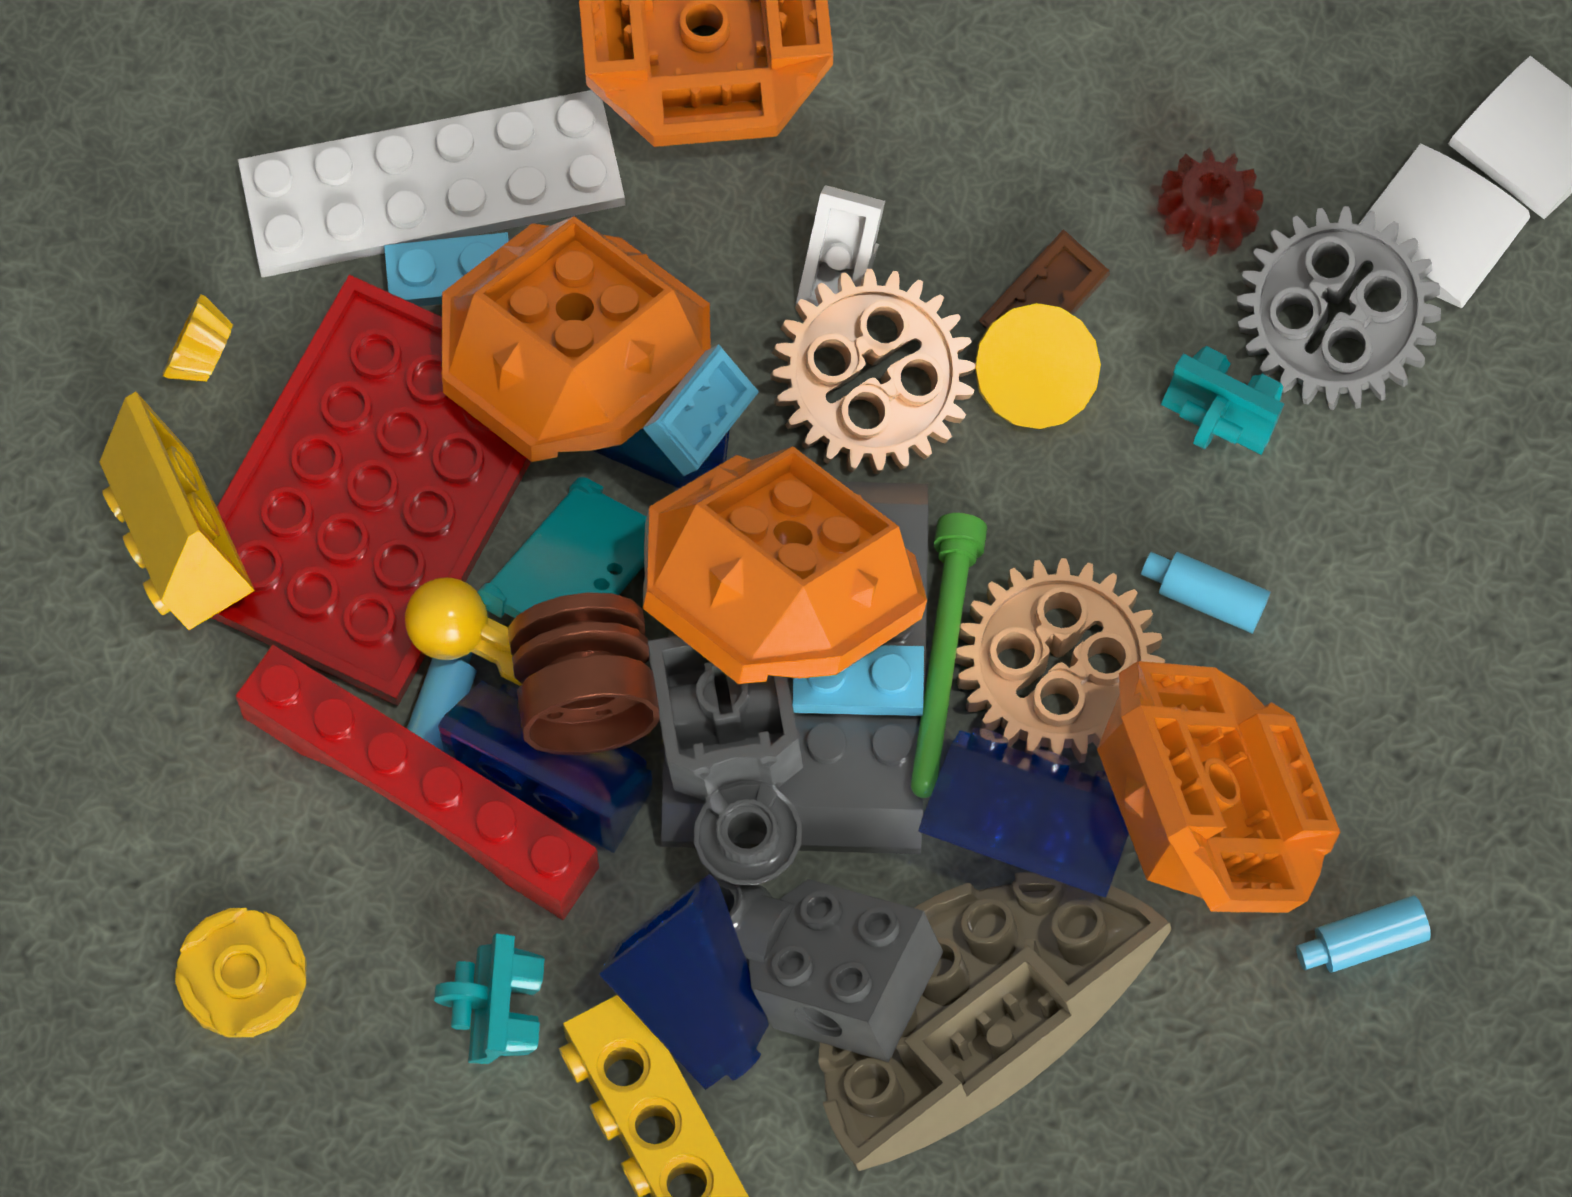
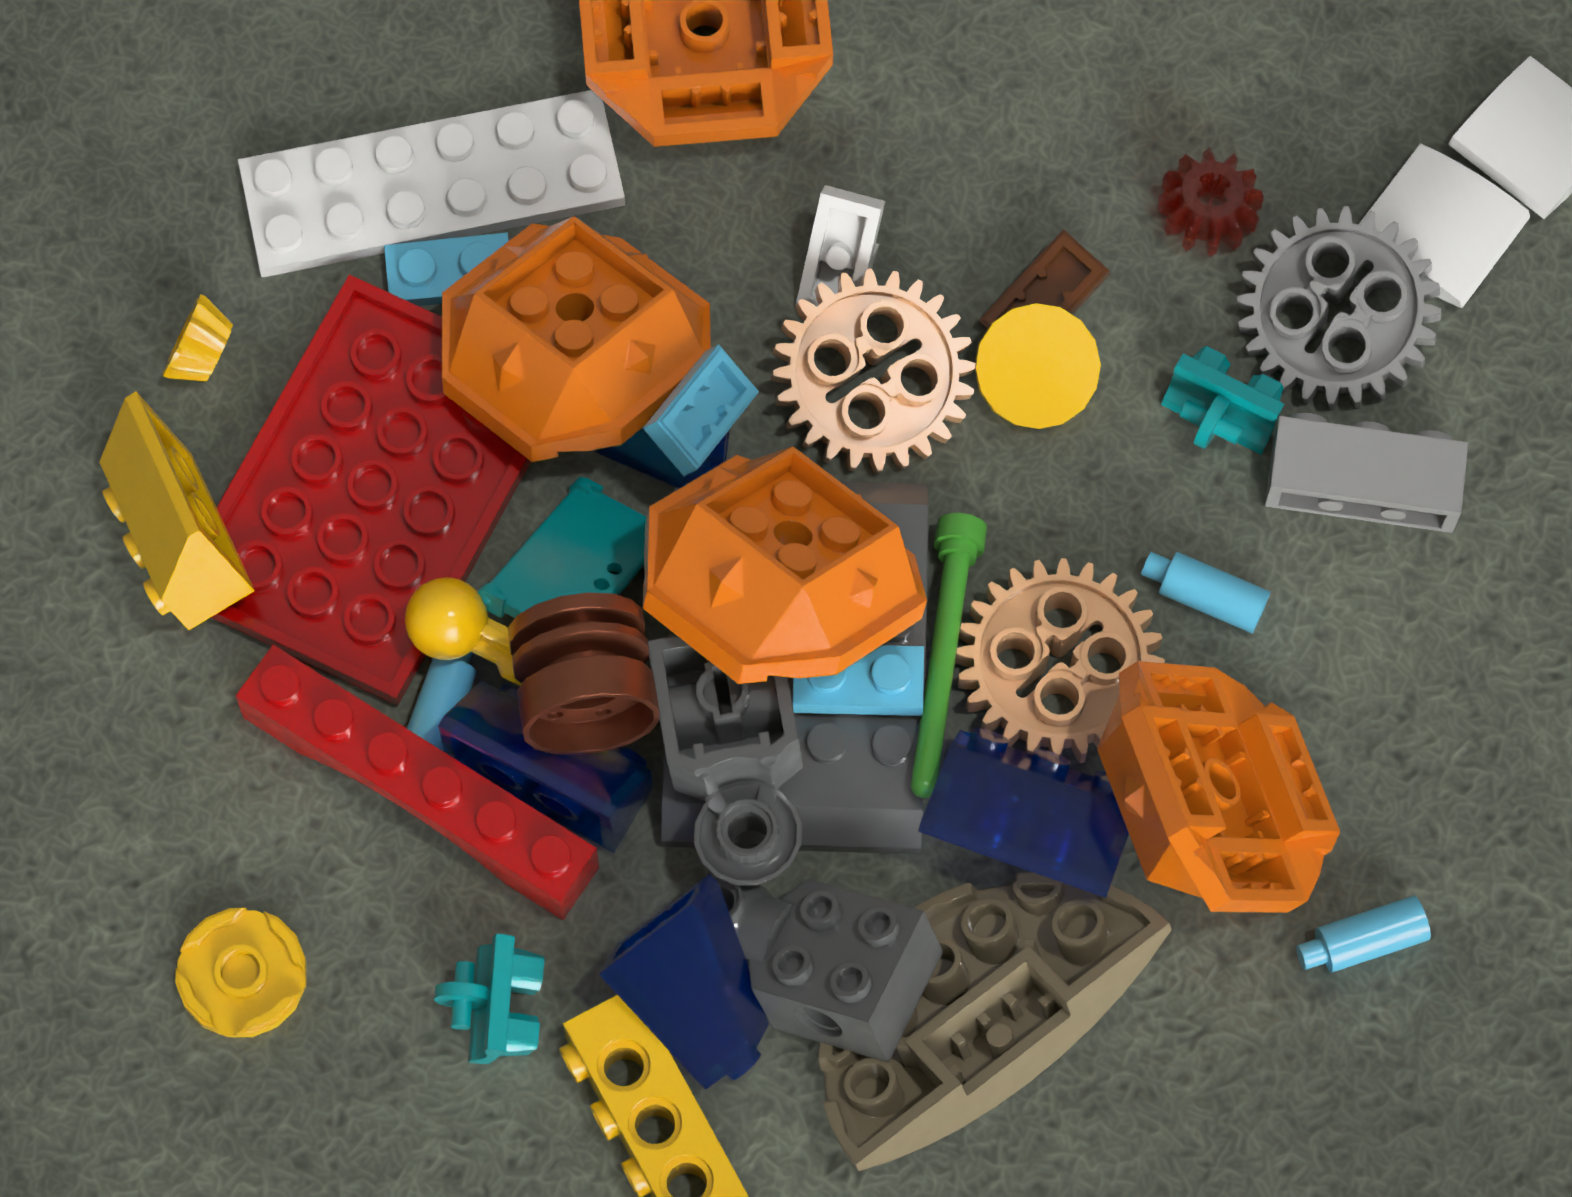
(1366, 472): none -> light grey brick

